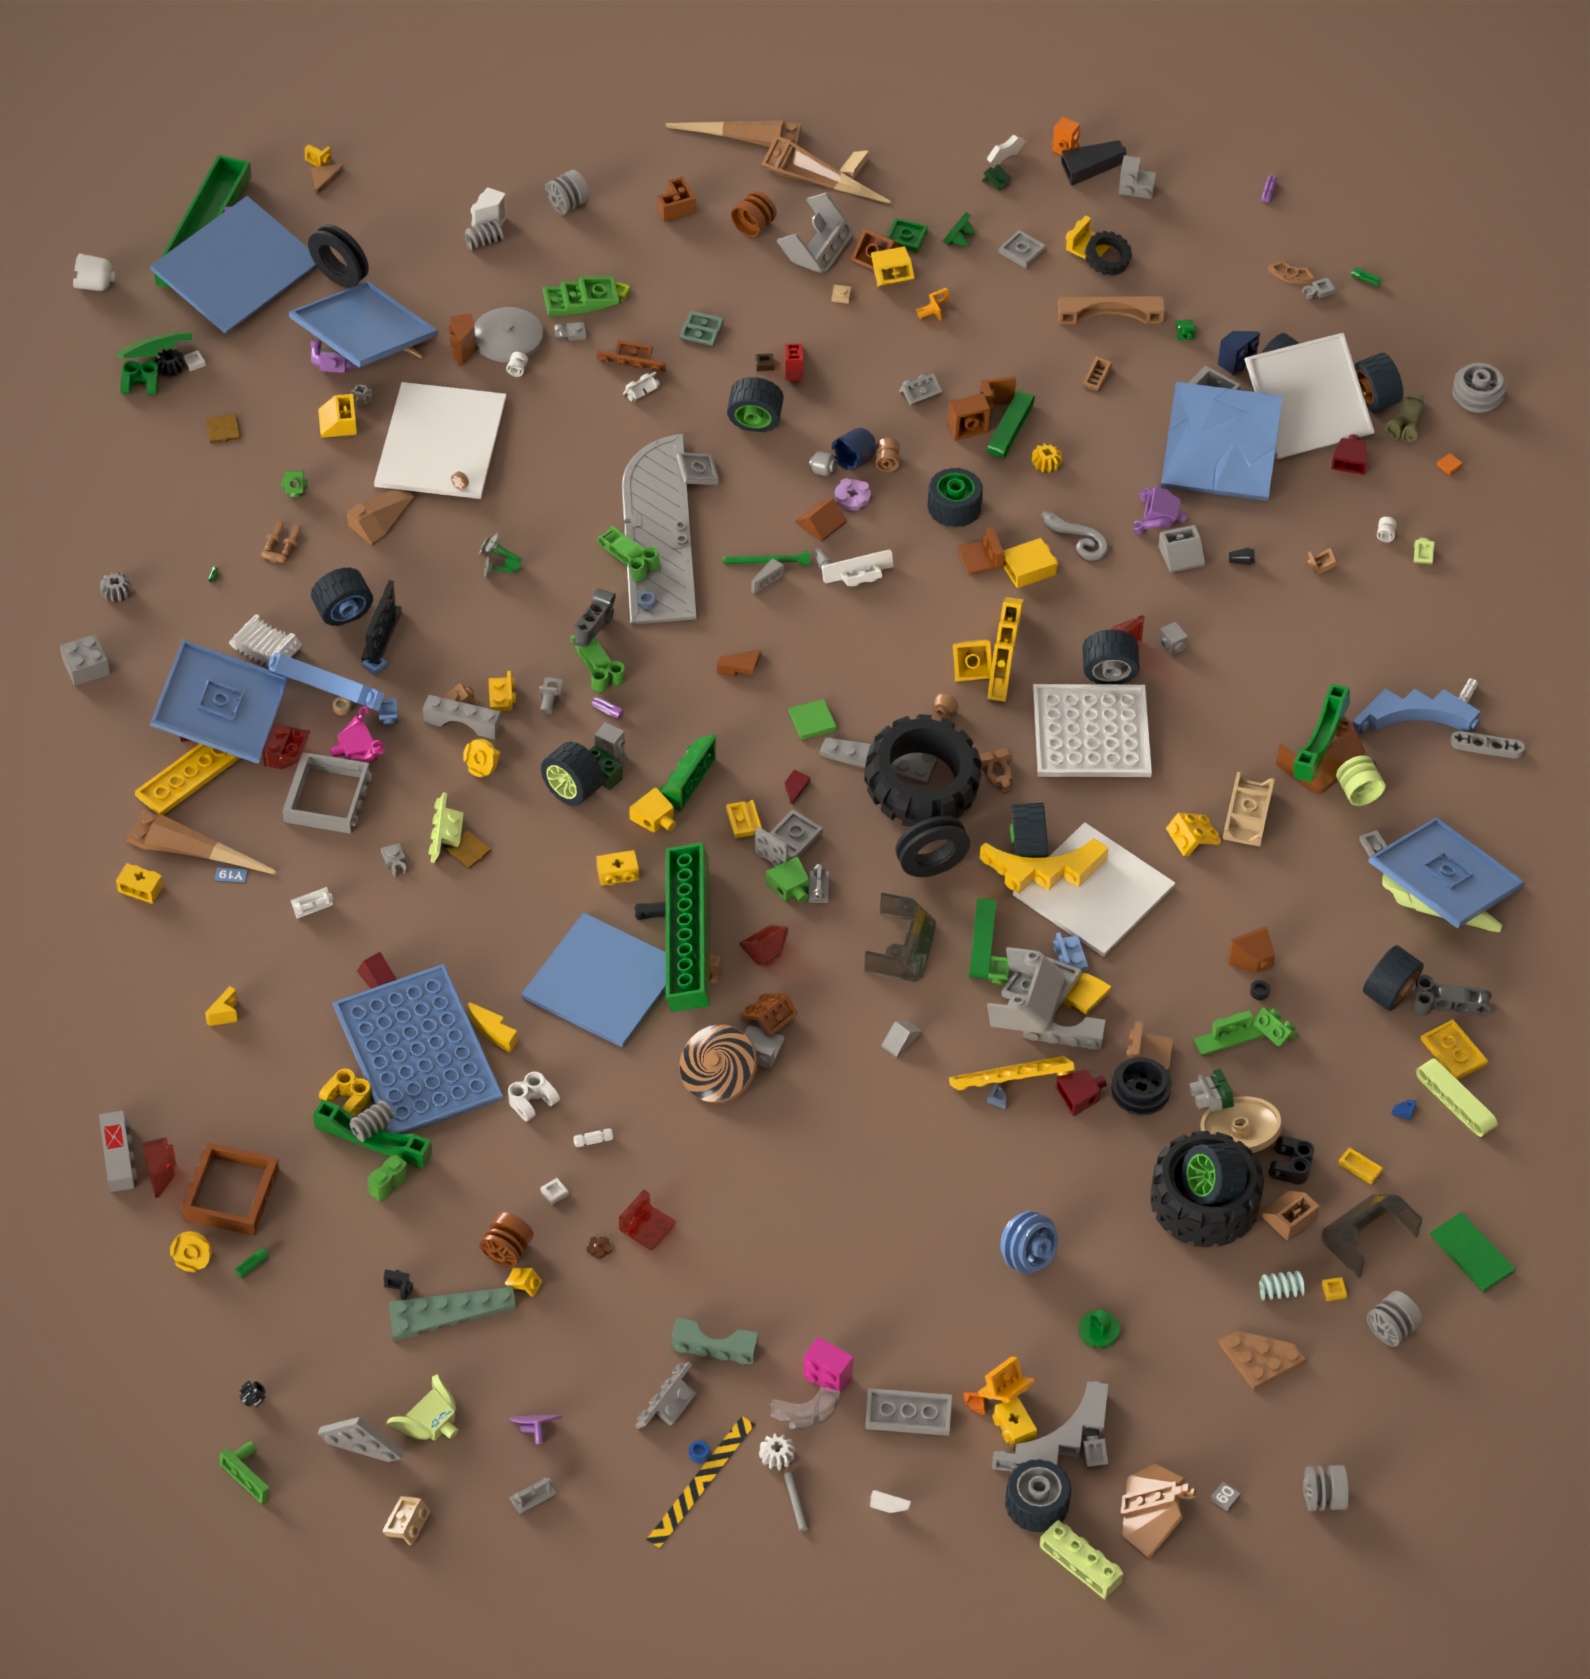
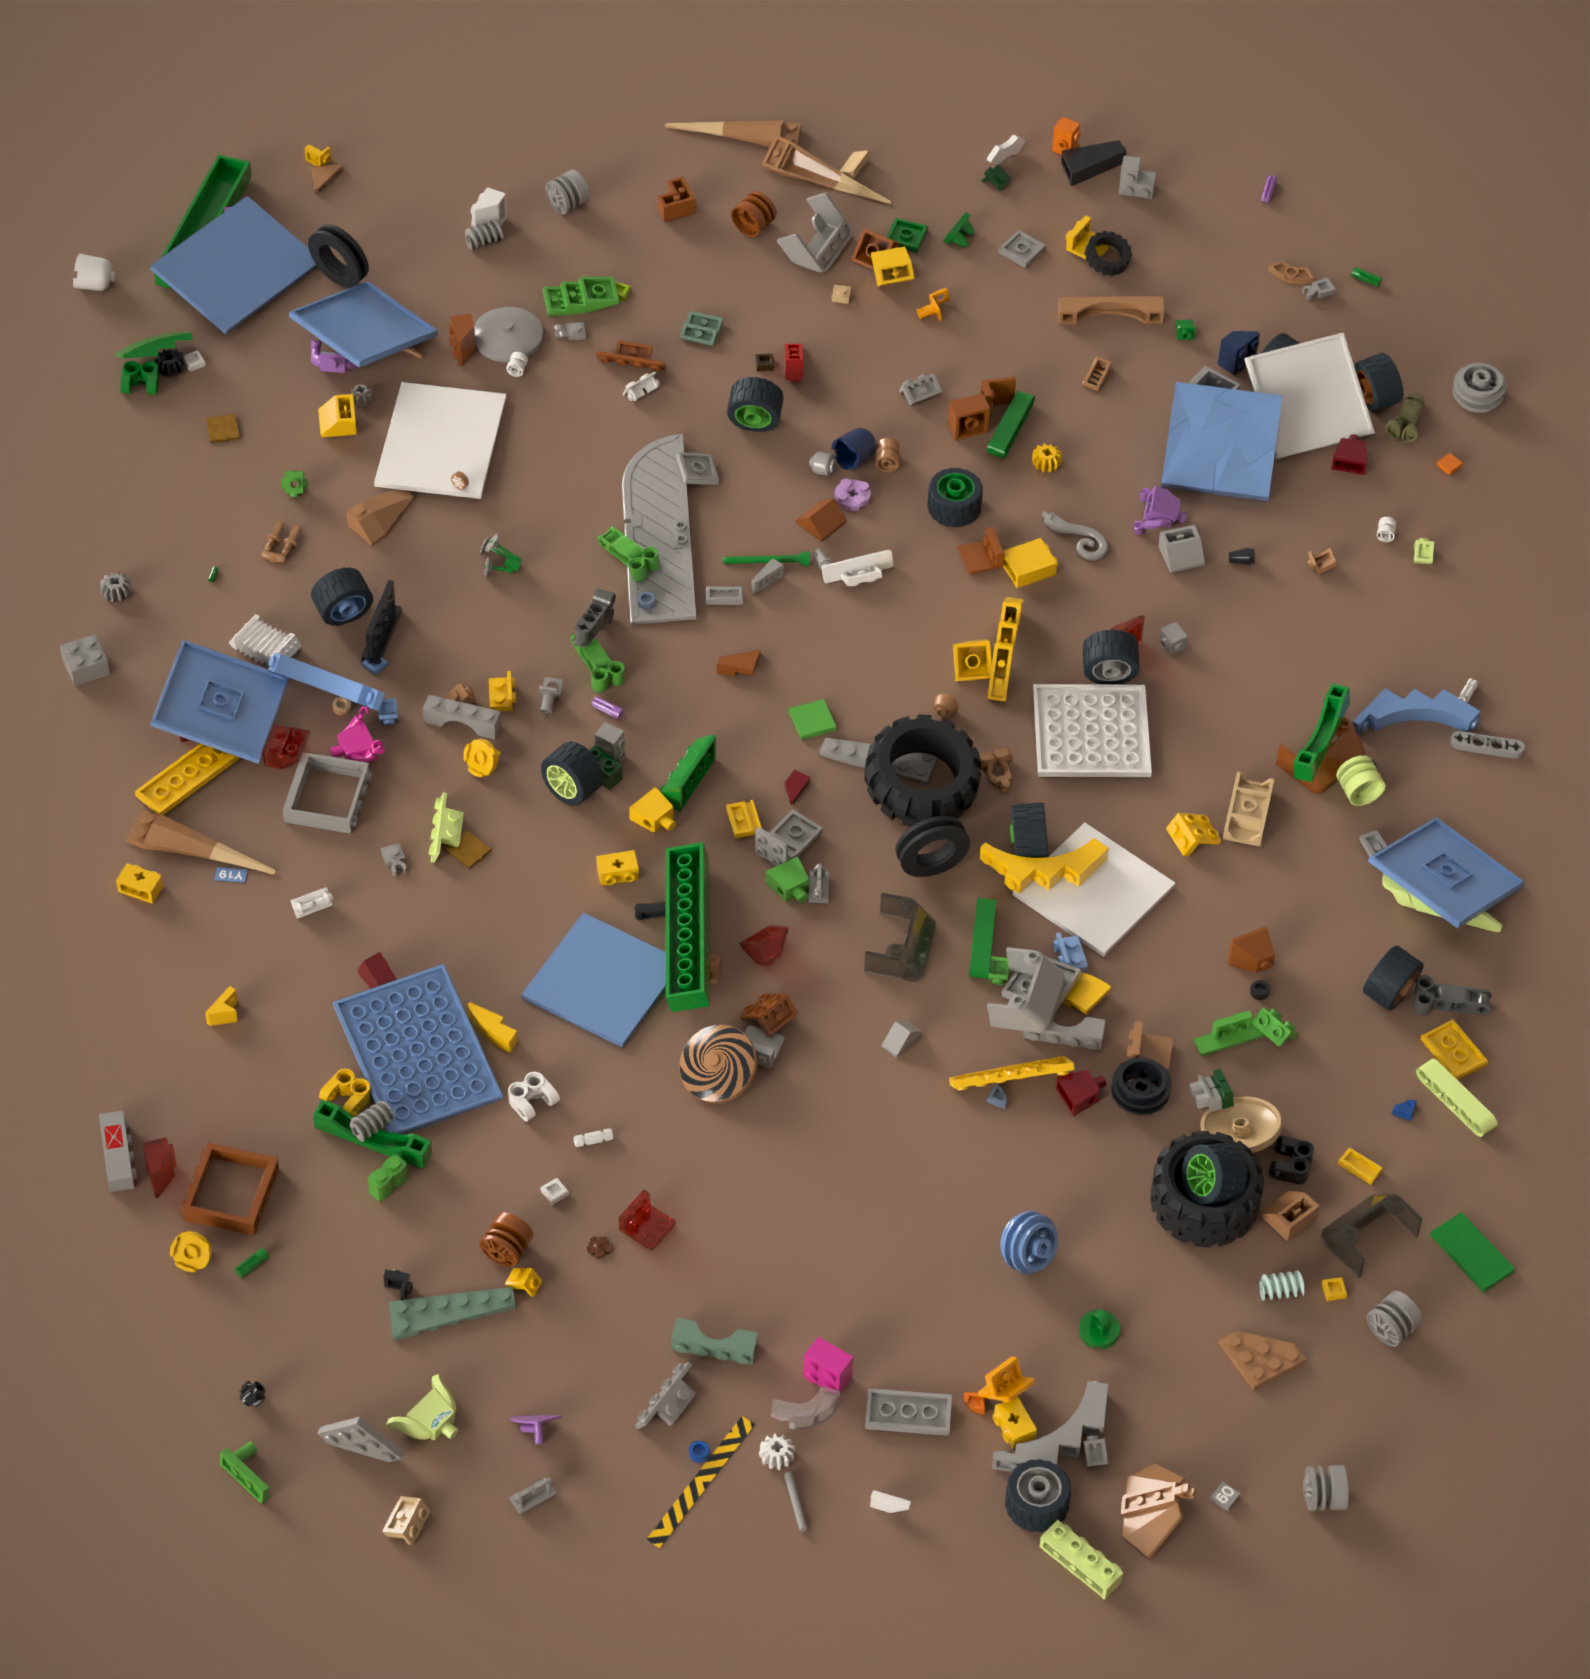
(724, 595): none -> light grey plate

